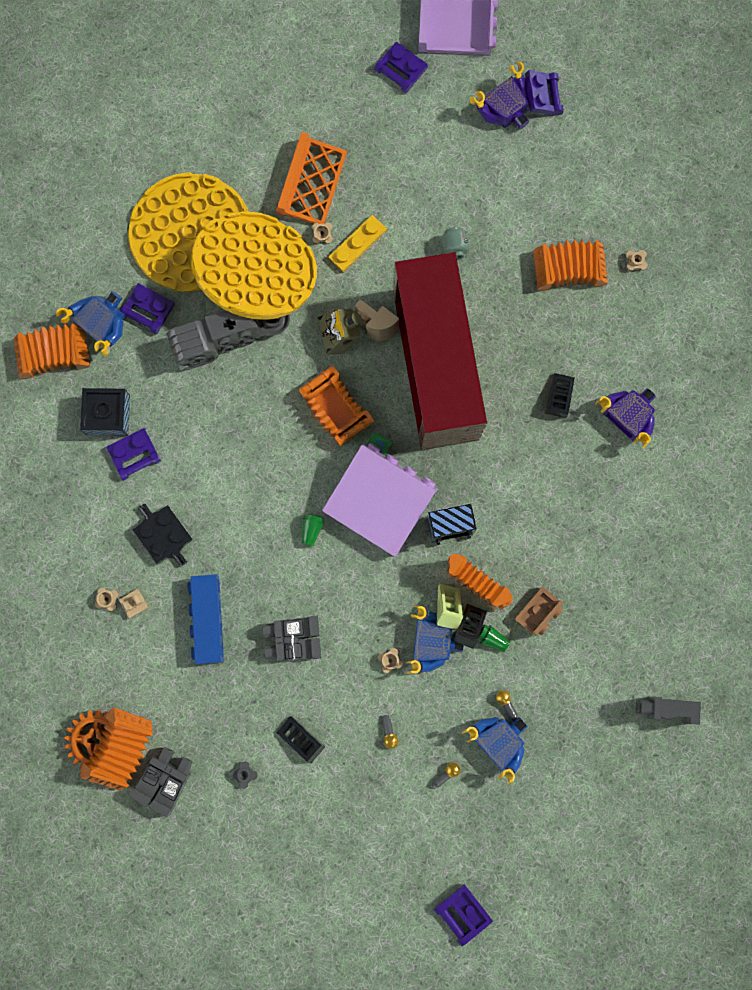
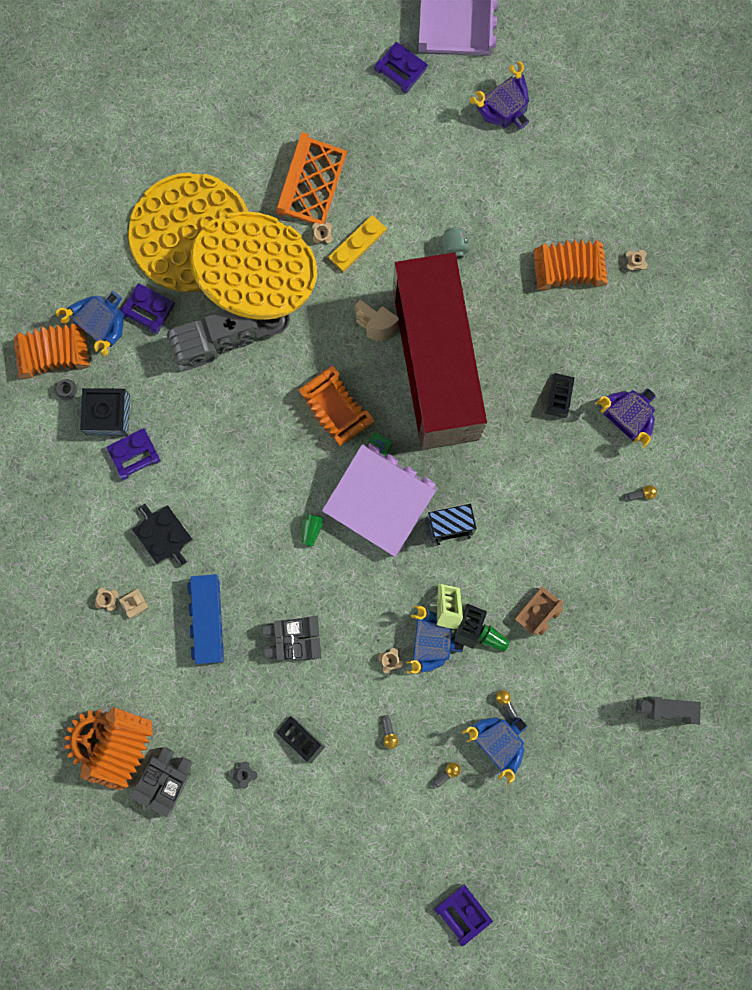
(64, 383): none -> dark grey plate
(339, 330): olive torso -> none
(478, 583): orange piece -> none
(538, 93): dark purple plate -> none
(647, 492): none -> piece

